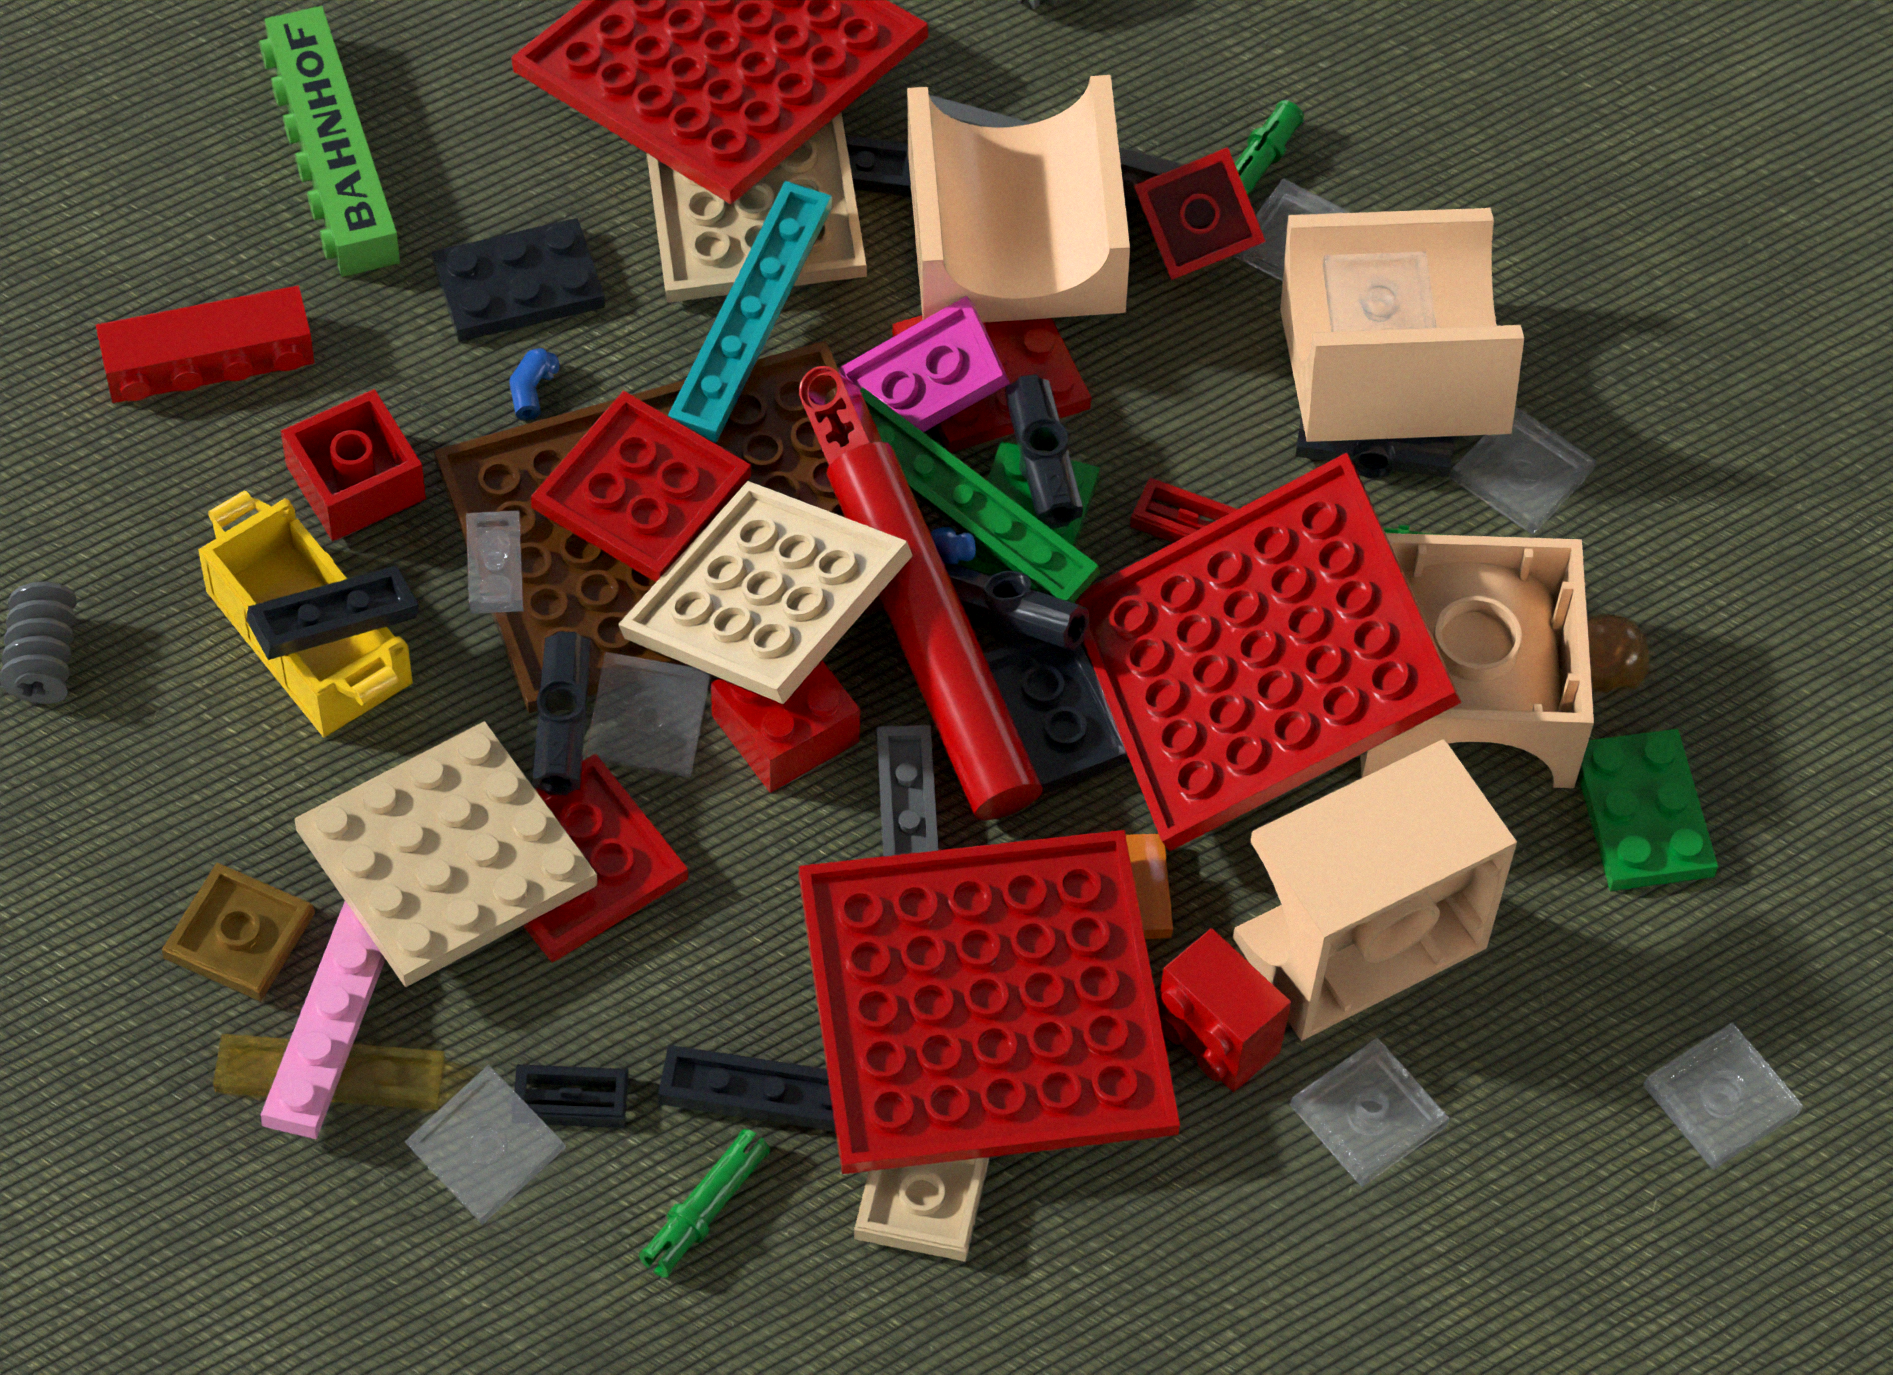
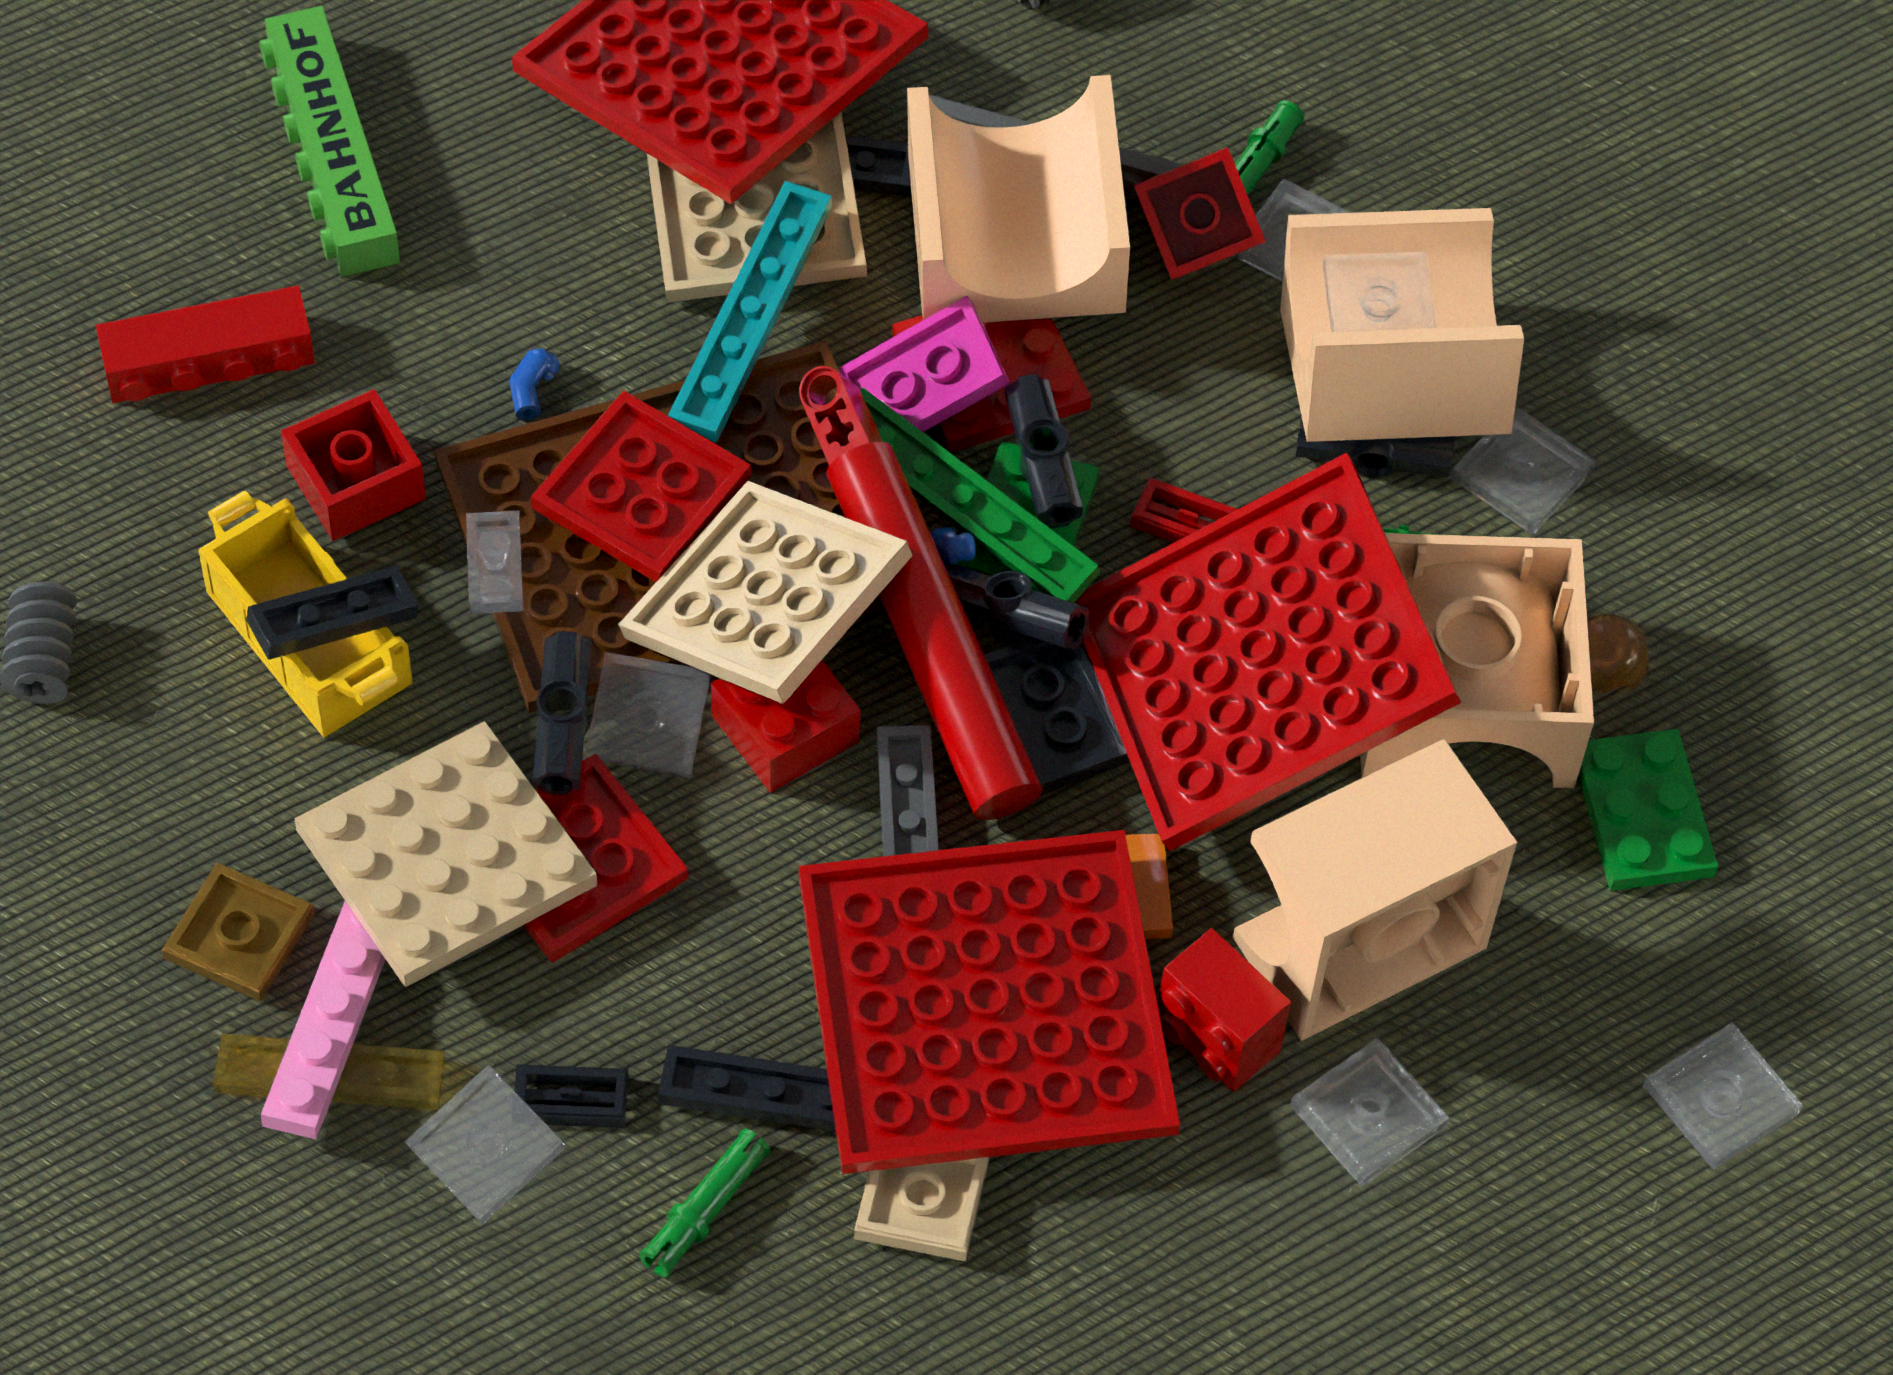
(518, 279): black plate -> none

